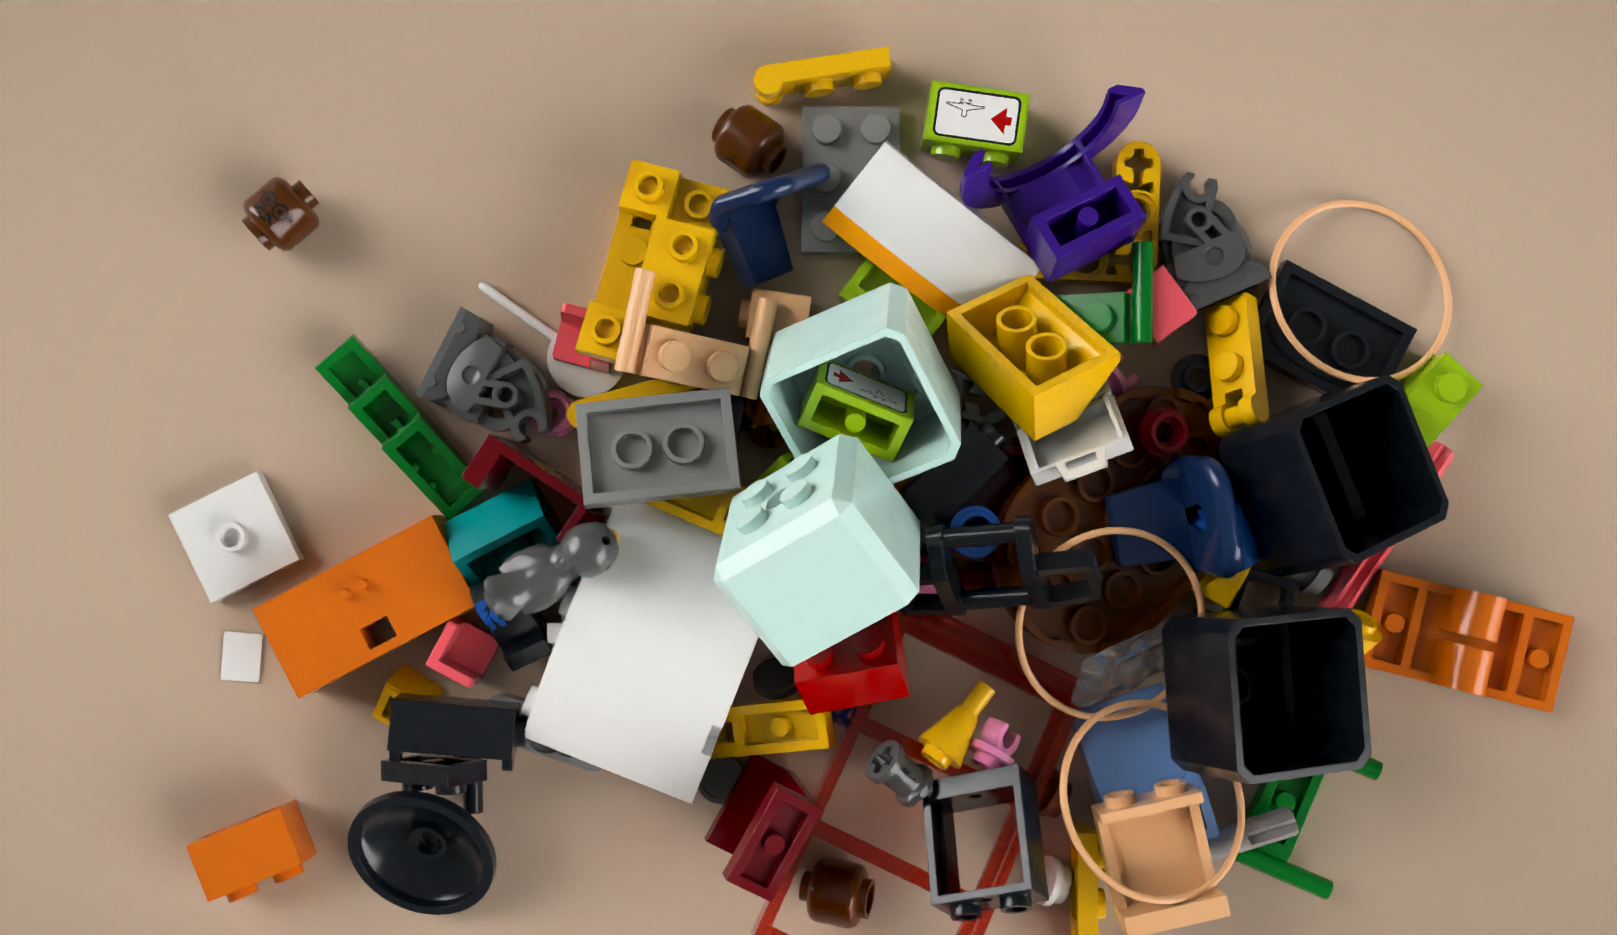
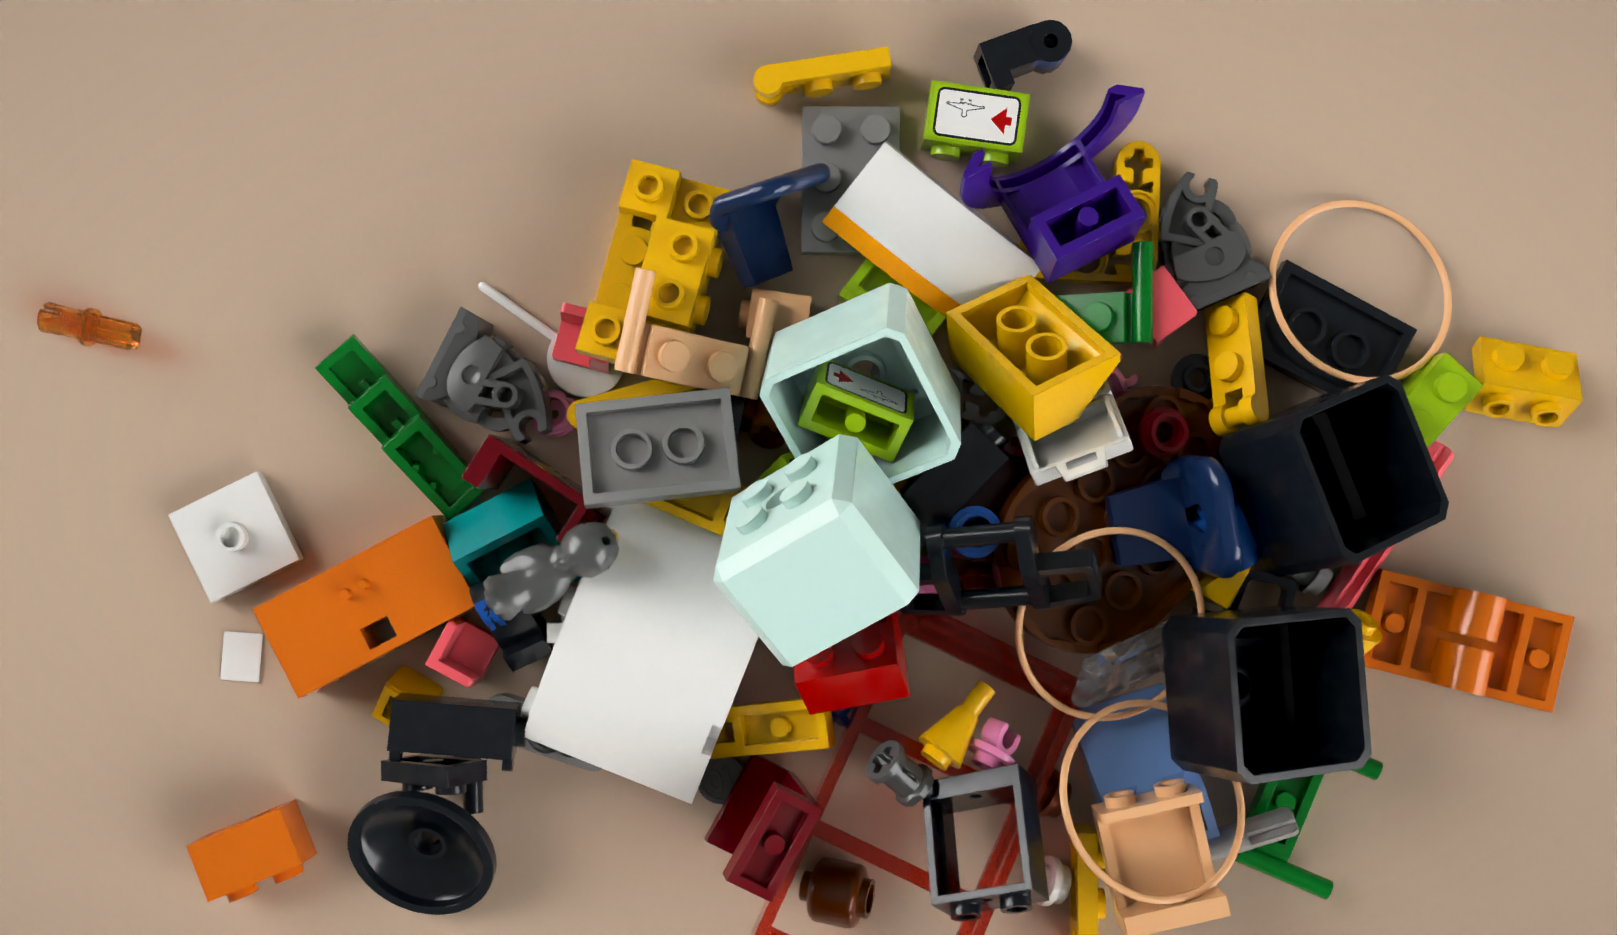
(88, 326): none -> clear orange axle
(281, 214): reddish brown head -> none
(749, 141): reddish brown head -> none
(774, 680): dark grey piece -> none
(1022, 51): none -> black leg
(1525, 382): none -> yellow bracket

